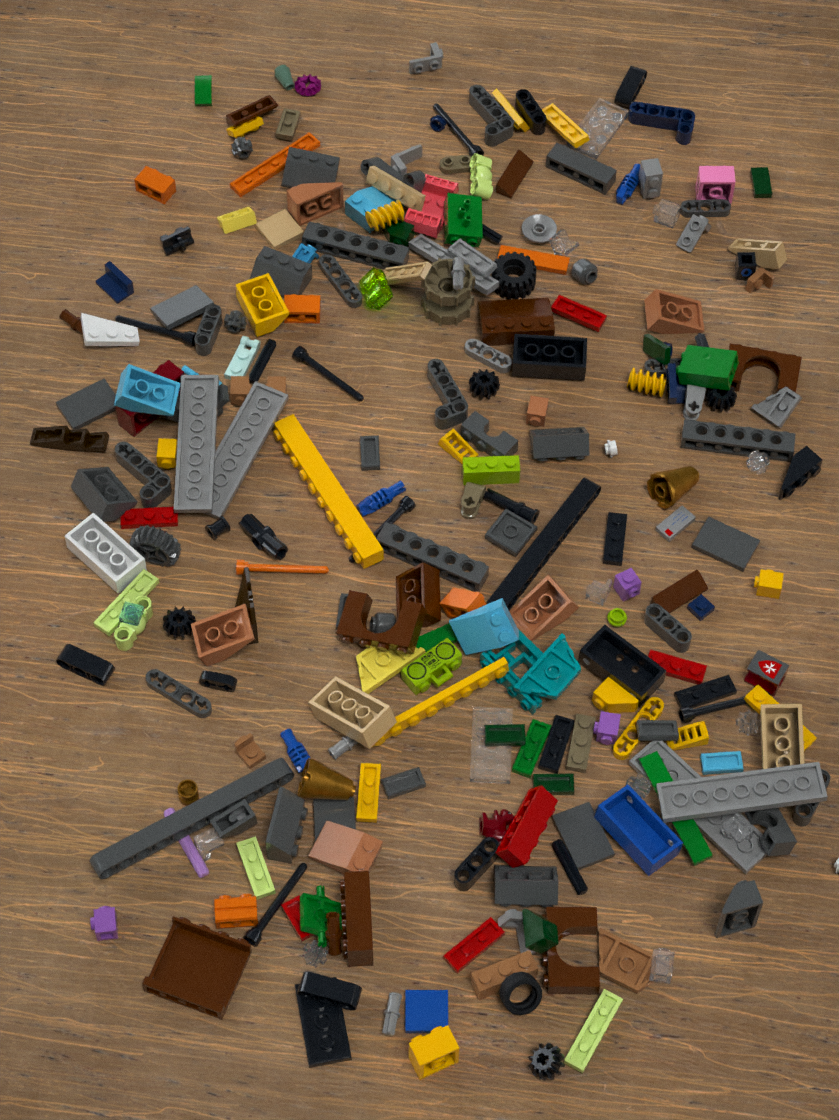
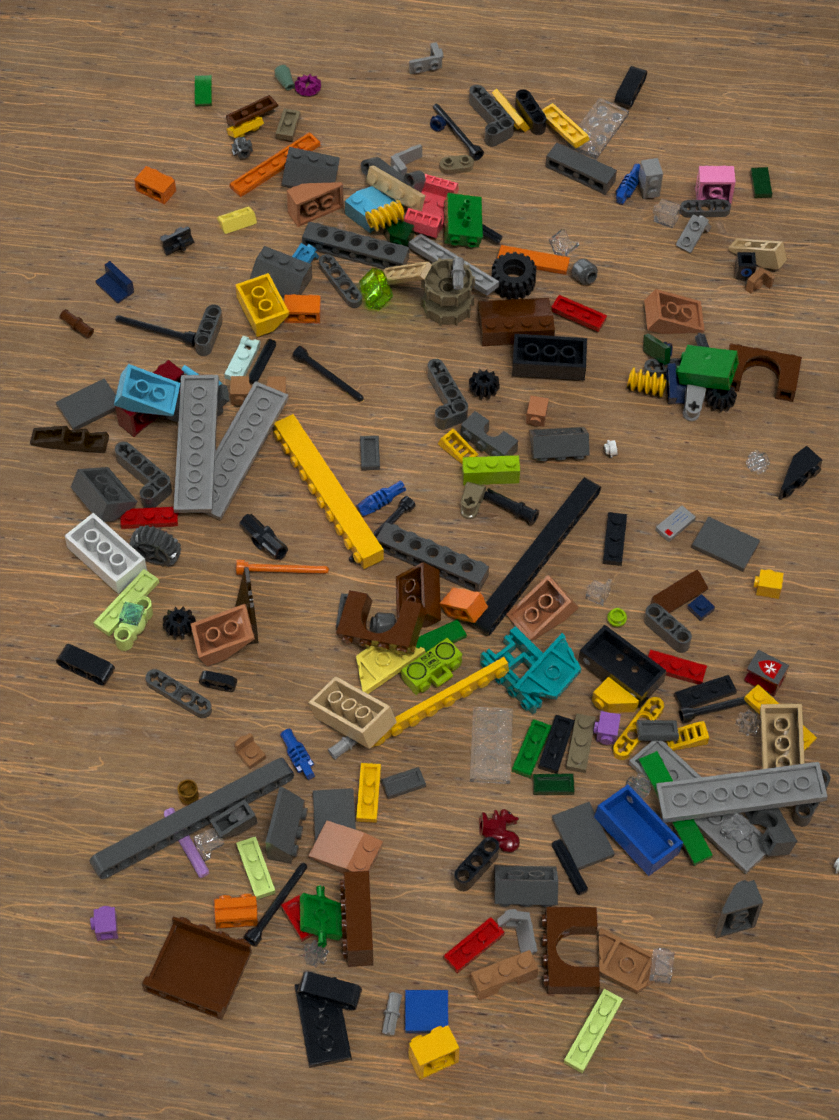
(107, 332): white wing -> none
(167, 453): yellow brick -> none
(181, 307): dark grey tile -> none
(217, 528): black bush -> none
(235, 321): dark grey gear -> none
(279, 229): tan tile -> none
(324, 783): pearl gold cone -> none
(333, 933): reddish brown pin -> none
(476, 260): light grey tile -> none
(481, 176): yellowish green piece -> none
(485, 628): medium azure slope -> none
(492, 362): light grey beam -> none
(505, 735): dark green tile -> none
(511, 532): dark grey plate -> none
(514, 174): reddish brown slope -> none
(527, 826): red brick -> none
(527, 1005): black tyre -> none
(539, 228): light grey dish -> none
(539, 932): dark green slope -> none
(540, 1057): black gear -> none
(627, 584): medium lavender brick -> none
(664, 118): dark blue beam -> none
(671, 485): pearl gold cone -> none
(721, 762): medium azure tile -> none
(723, 439): dark grey brick -> none
(778, 406): light grey wing -> none

